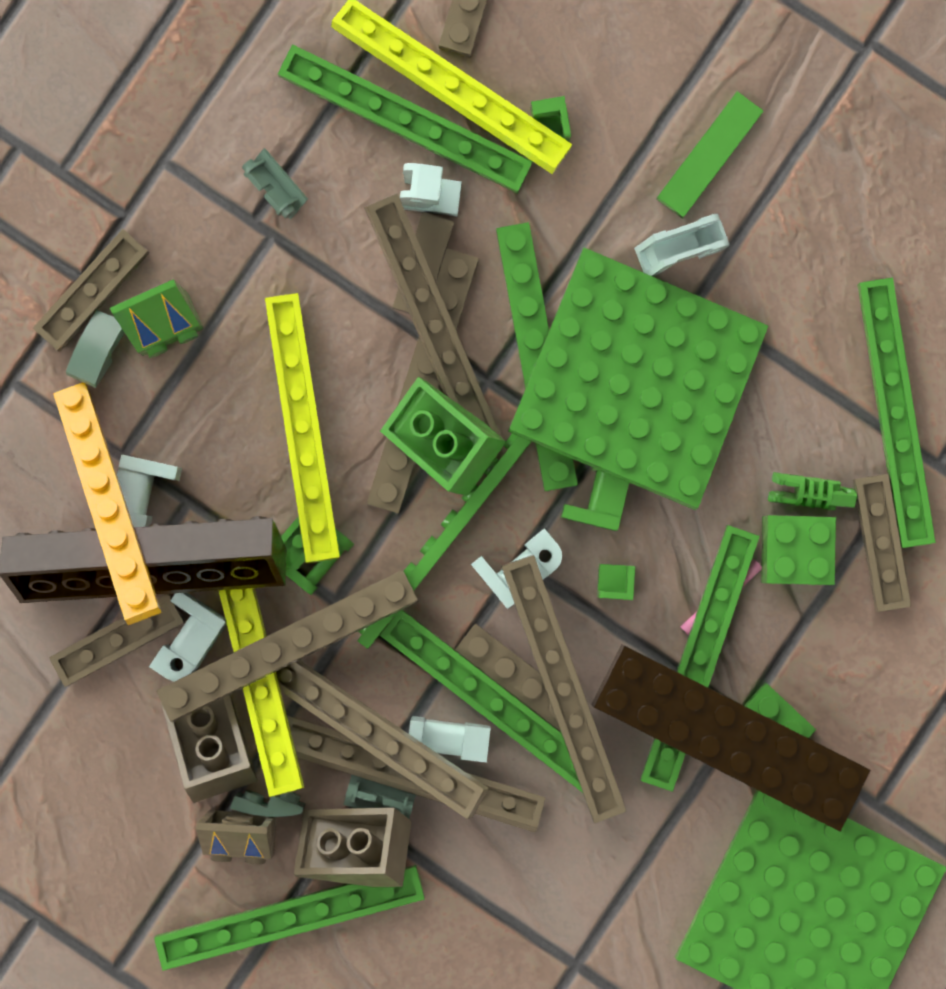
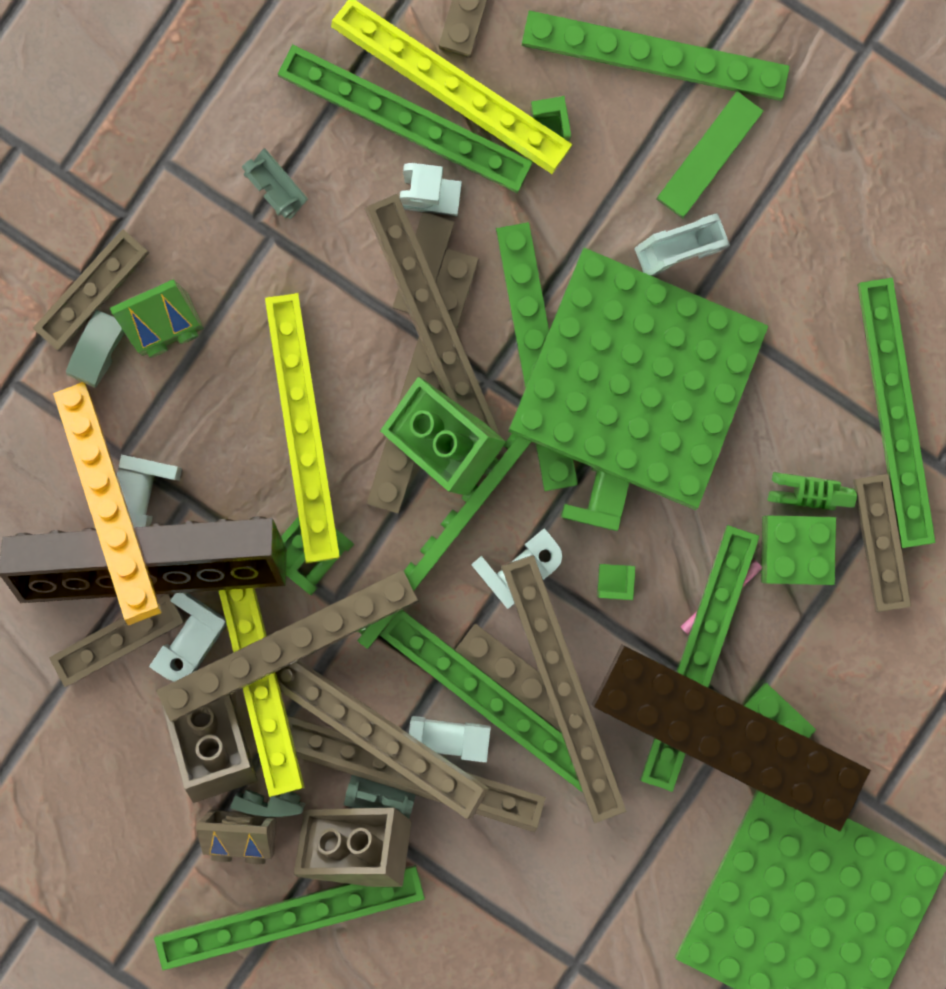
(655, 55): none -> bright green plate

